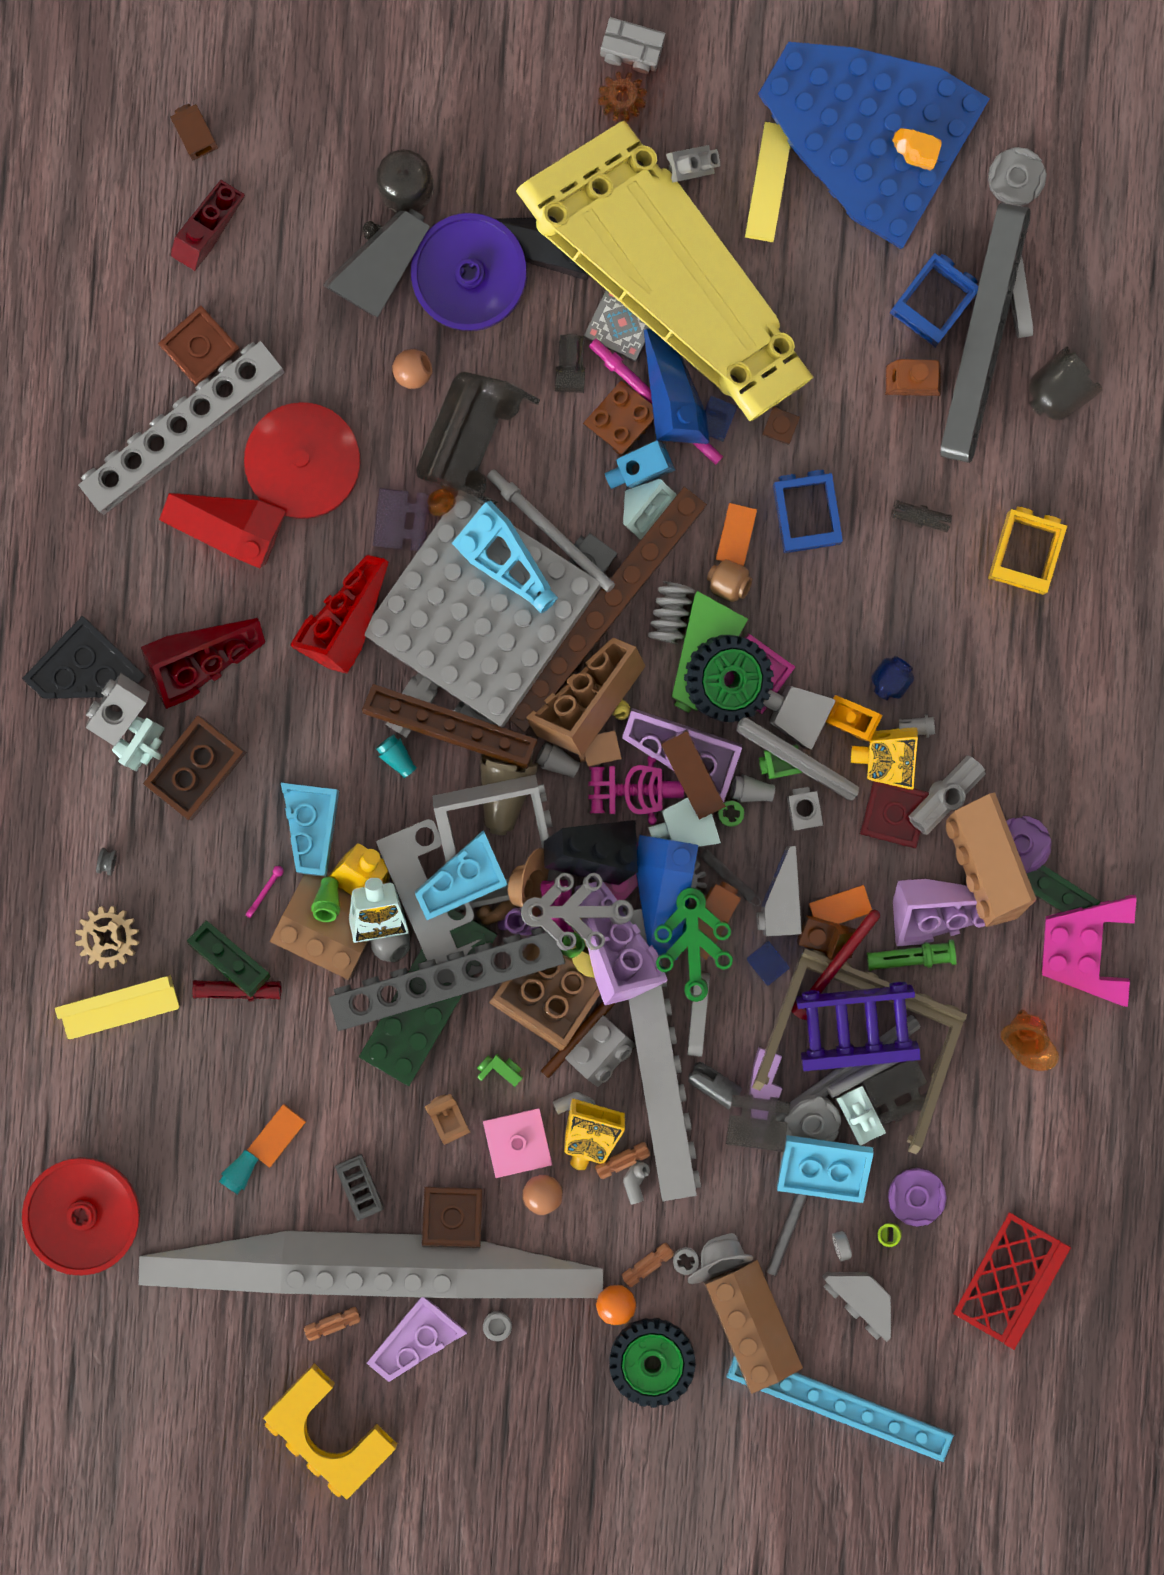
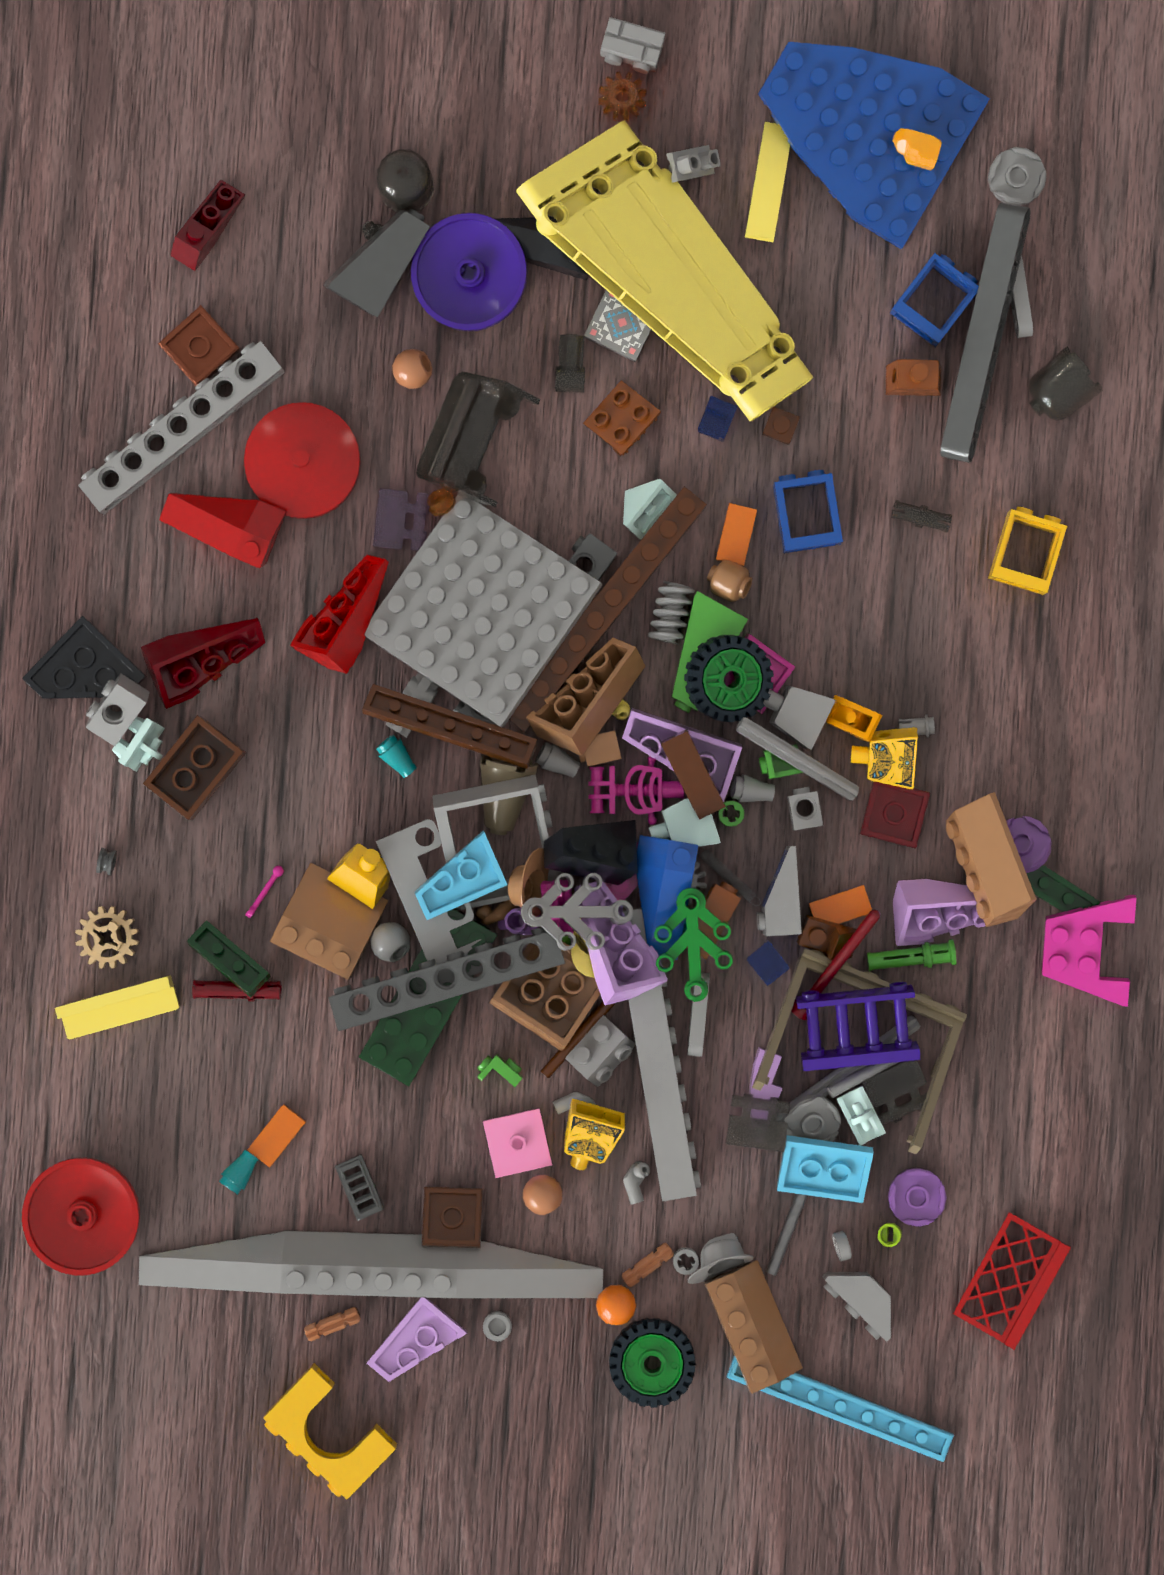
(193, 131): reddish brown slope -> none
(311, 824): medium azure wing -> none
(326, 903): bright green cone -> none
(376, 912): light aqua torso -> none
(447, 1118): medium nougat bracket -> none
(477, 538): medium azure plate -> none
(512, 494): light grey bar -> none
(580, 944): bright green hinge -> none
(614, 363): dark pink bar -> none
(623, 1160): nougat axle -> none
(653, 463): dark azure torso -> none
(674, 398): blue wedge -> none
(713, 1084): dark grey hinge -> none
(892, 678): clear blue head -> none
(958, 783): light grey piece -> none
(1029, 1042): clear orange piece -> none

